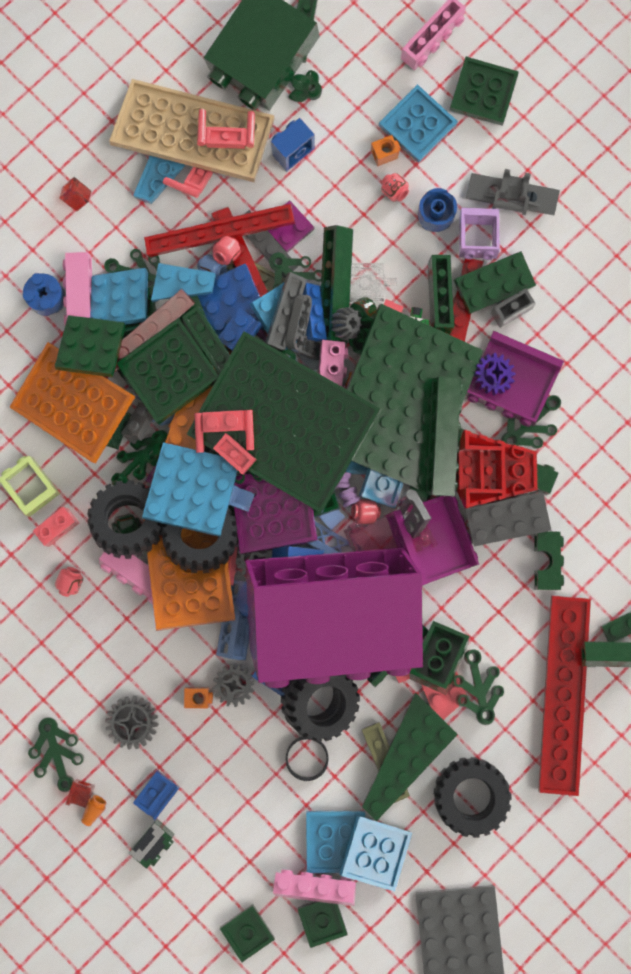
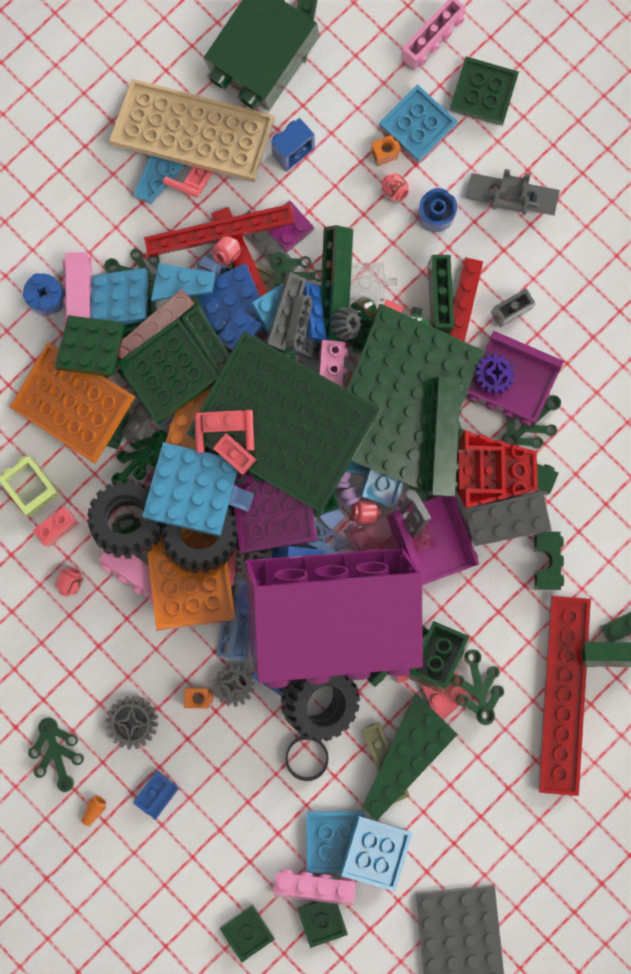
(75, 194): clear red panel -> none
(80, 793): clear red panel -> none
(152, 843): brick -> none
(224, 136): coral plate -> none
(304, 85): dark green plate -> none
(479, 216): lavender window -> none
(494, 282): dark green plate -> none
(494, 812): black tyre -> none

